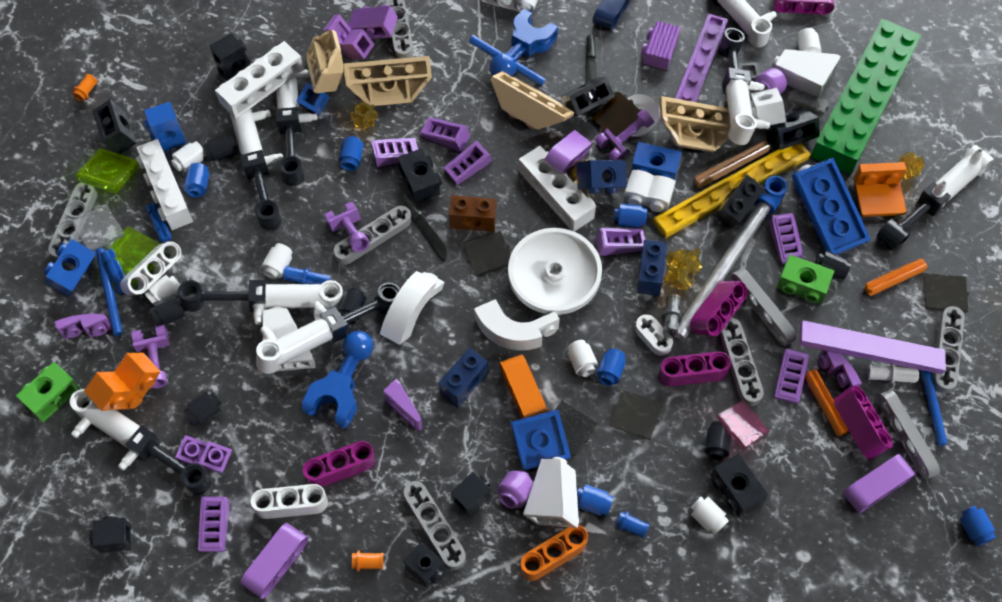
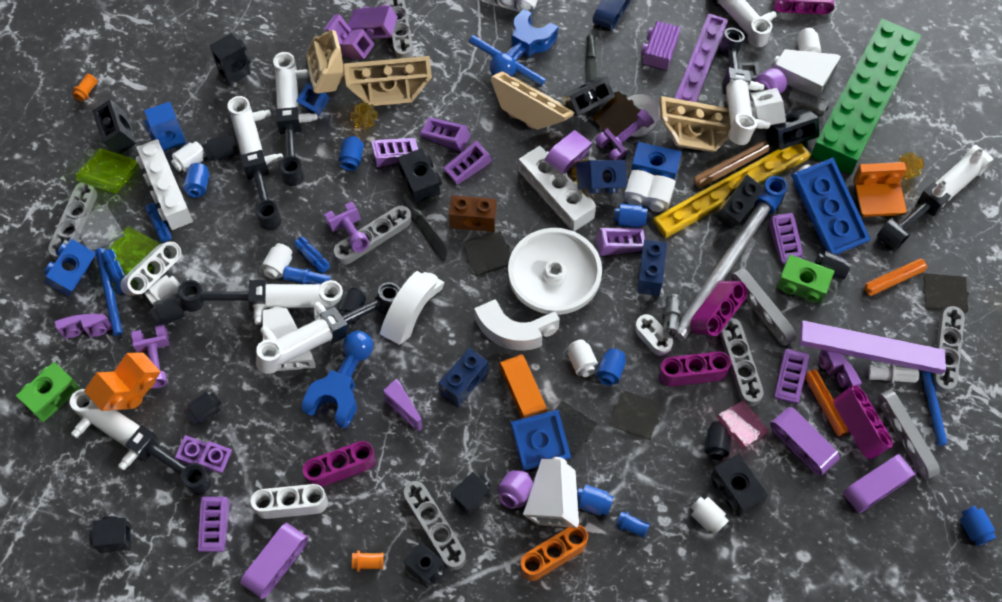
(259, 79): white brick -> none
(312, 255): none -> blue axle
(680, 265): clear yellow hips -> none
(805, 441): none -> medium lavender beam

